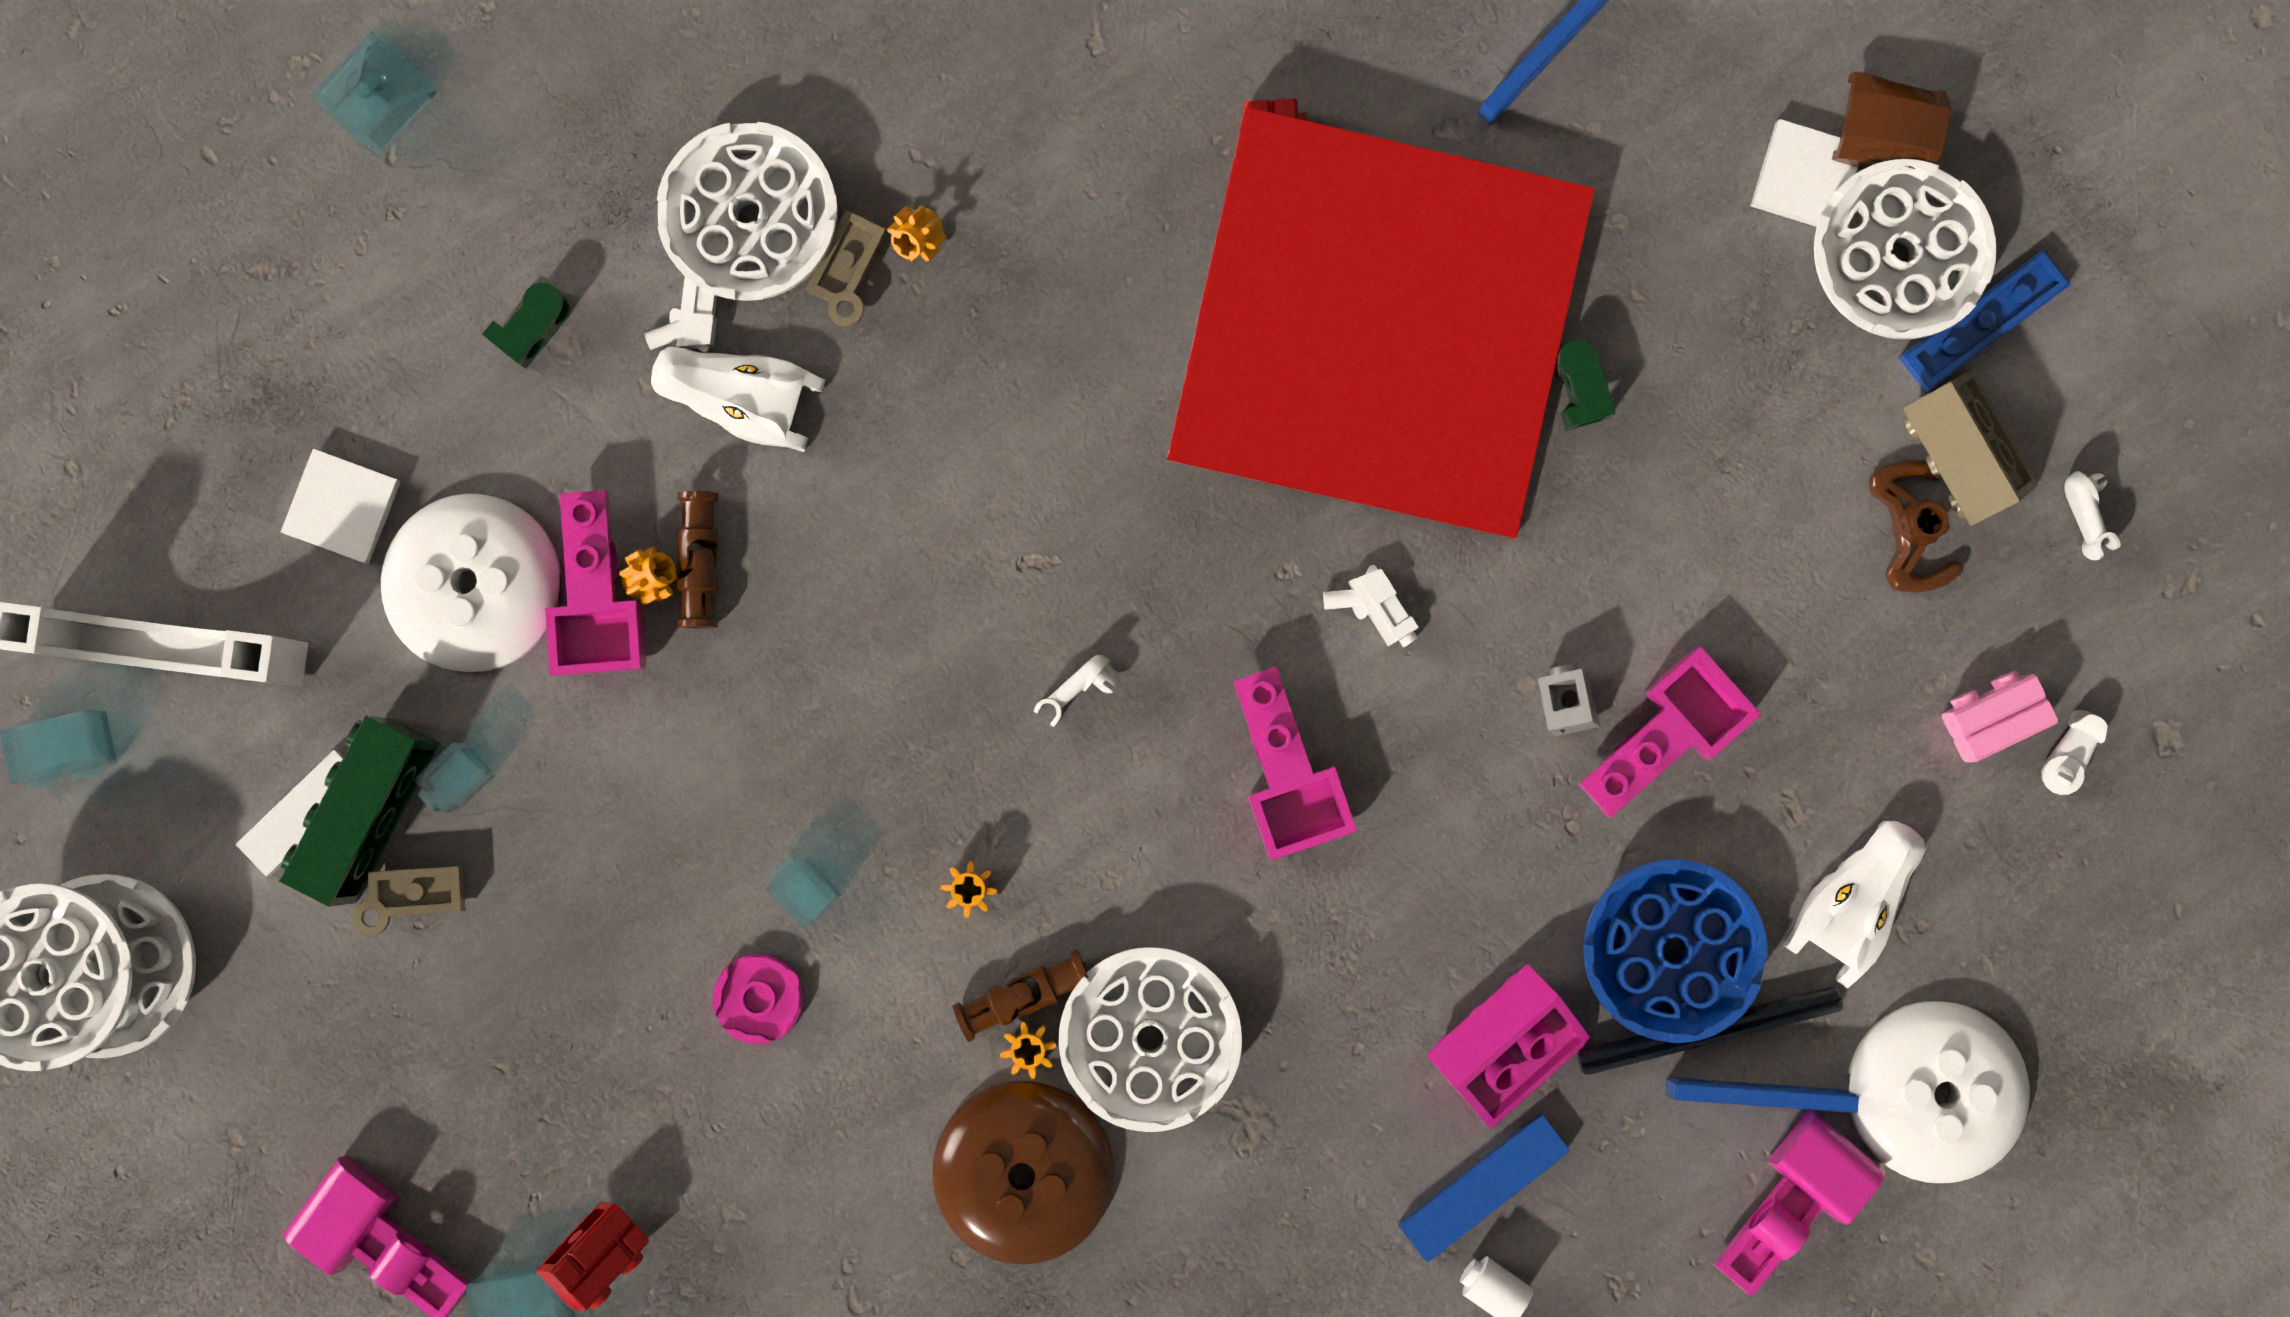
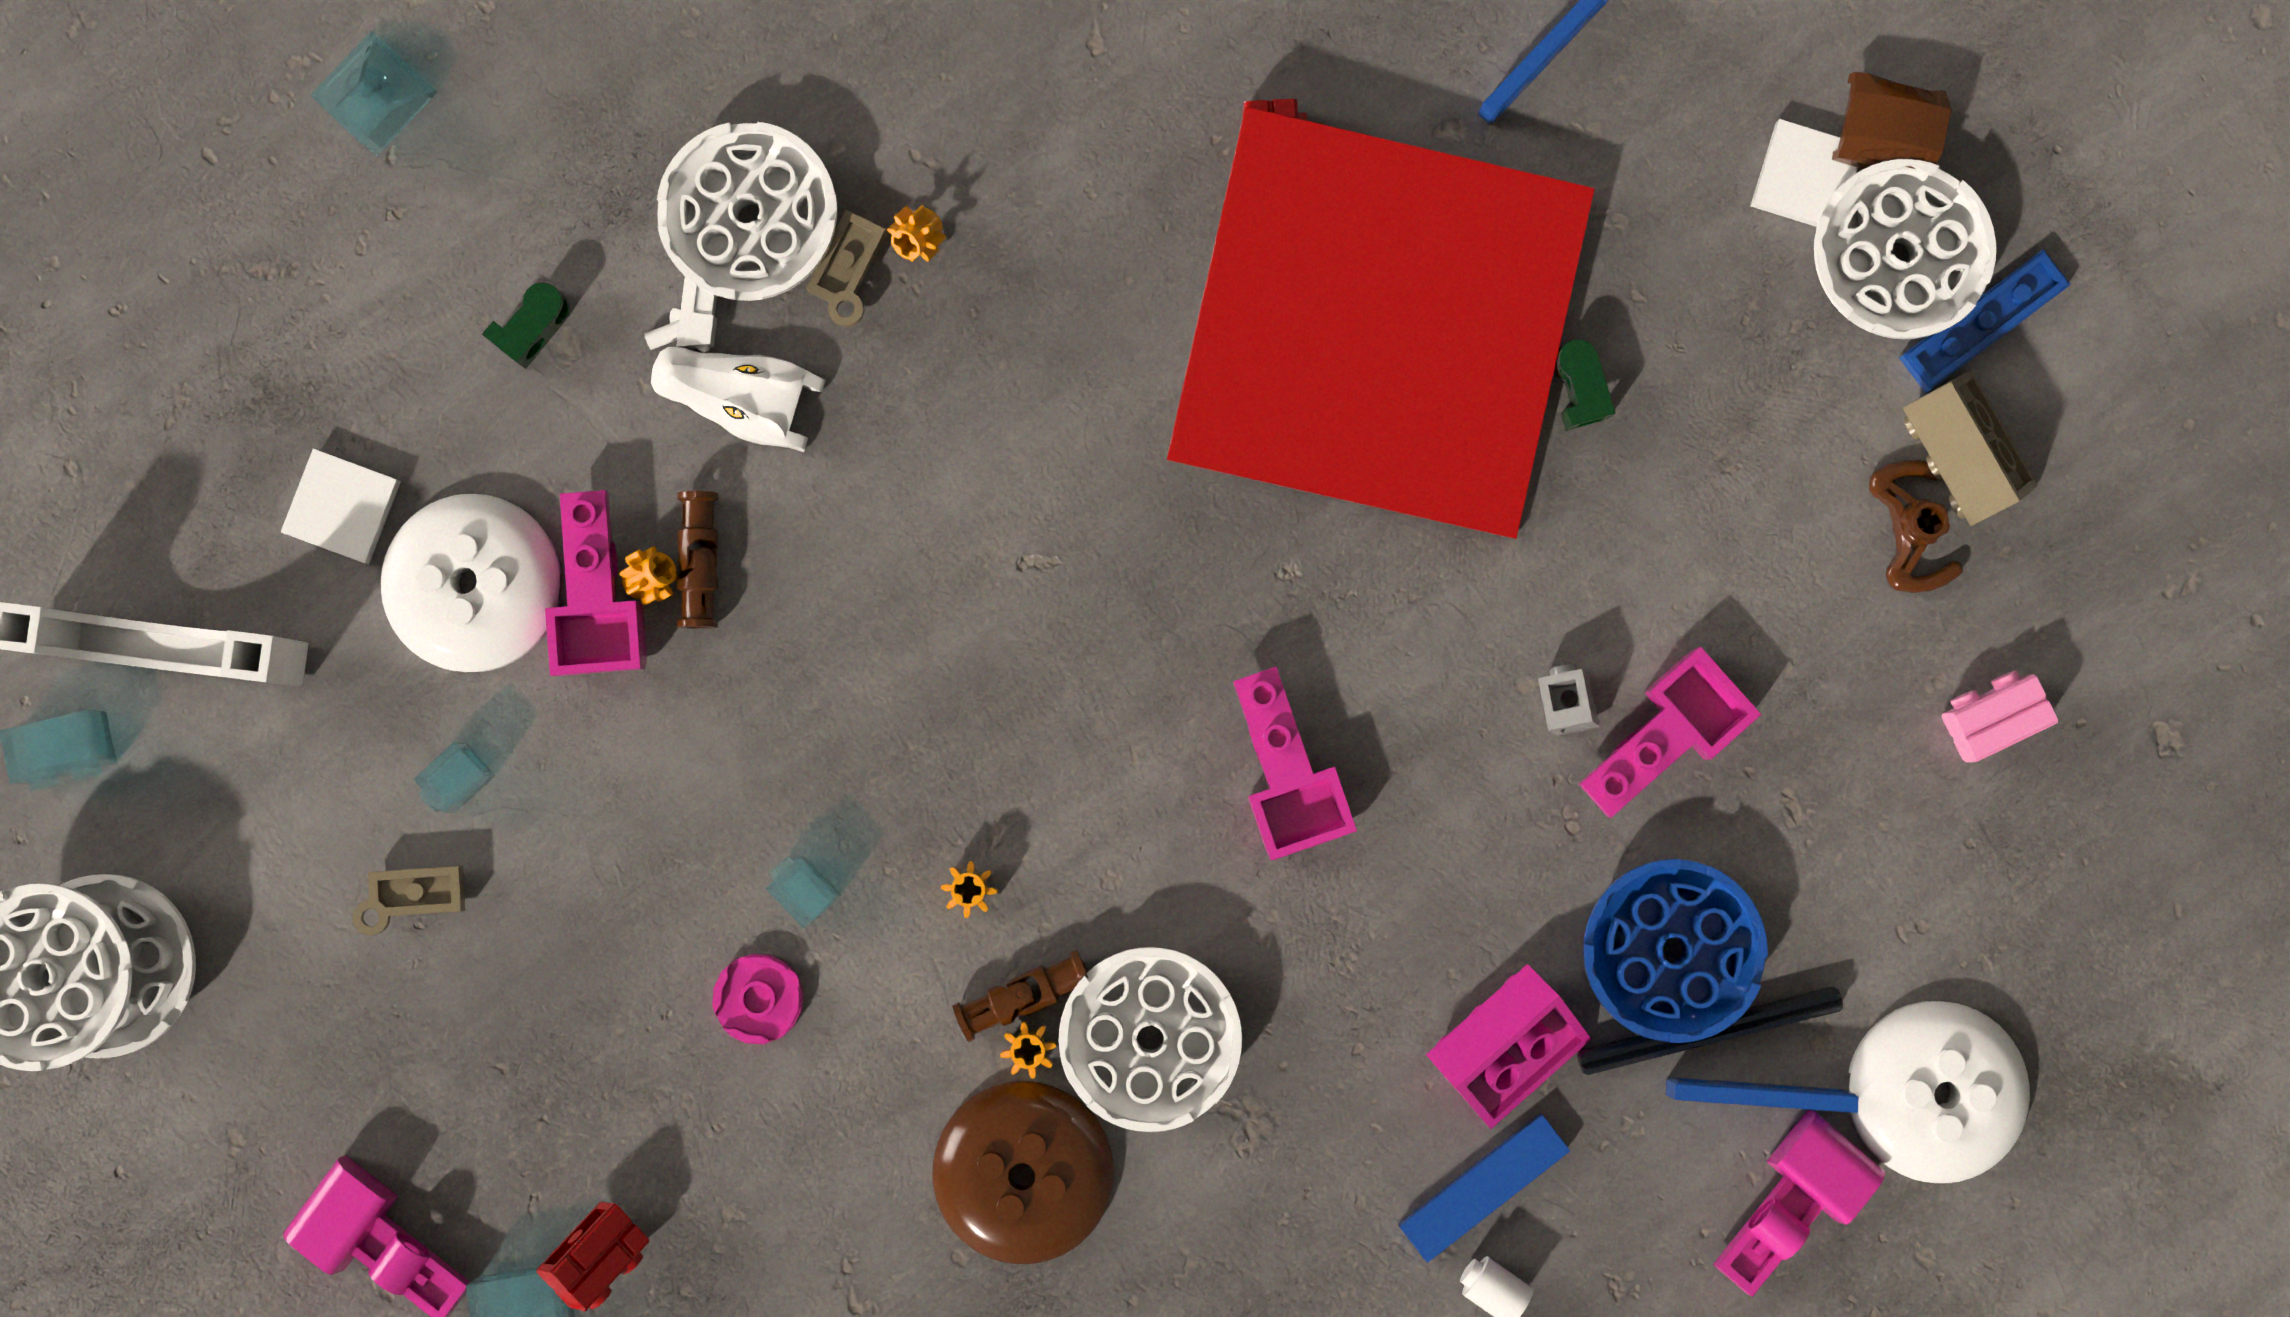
(283, 824): white tile -> none
(357, 811): dark green brick -> none
(1088, 674): white piece -> none
(1375, 597): white piece -> none
(1857, 904): white animal -> none
(2067, 763): white piece -> none
(2084, 501): white piece -> none

